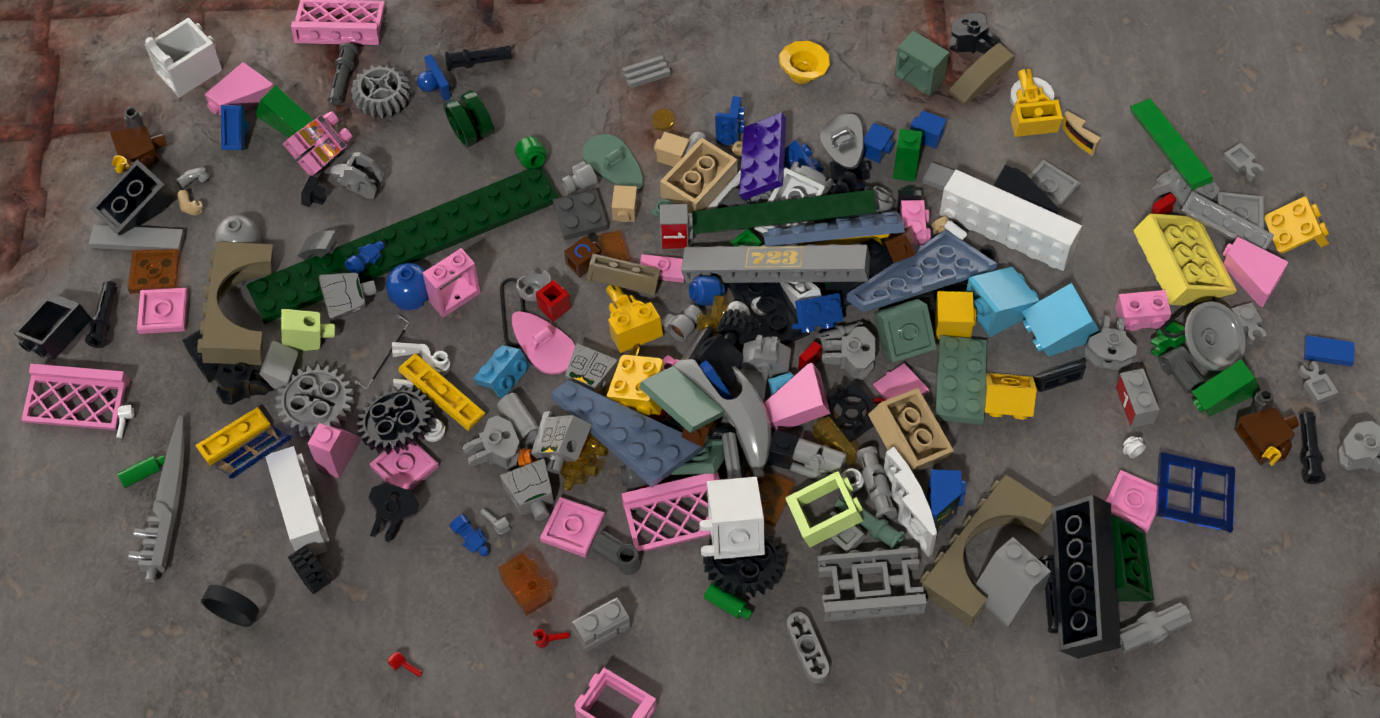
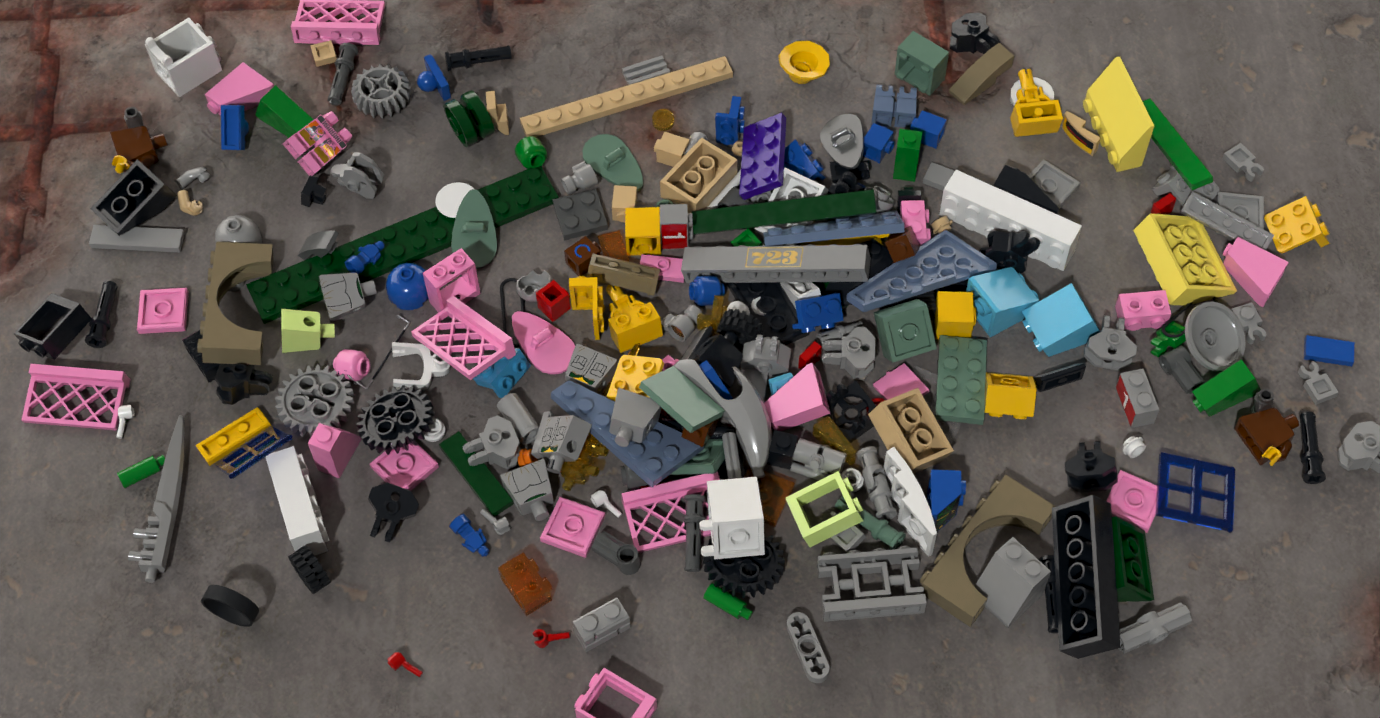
(153, 270): clear orange tile -> none
(278, 364): light grey slope -> none
(323, 53): none -> tan plate
(352, 364): none -> bright pink head
(441, 392): yellow plate -> none
(450, 198): none -> white sticker
(475, 229): none -> sand green shield
(477, 328): none -> bright pink fence
(477, 477): none -> dark green tile
(497, 112): none -> tan slope
(587, 295): none -> yellow bracket
(599, 498): none -> white hand
(626, 97): none -> tan plate
(633, 417): none -> light grey torso
(642, 231): none -> yellow head
(693, 517): none -> dark grey pin
(812, 174): light grey tile -> none
(885, 108): none -> sand blue legs
(955, 230): white tile -> none
(1011, 249): none -> black hinge
(1091, 467): none -> black hinge
(1119, 117): none -> light yellow slope

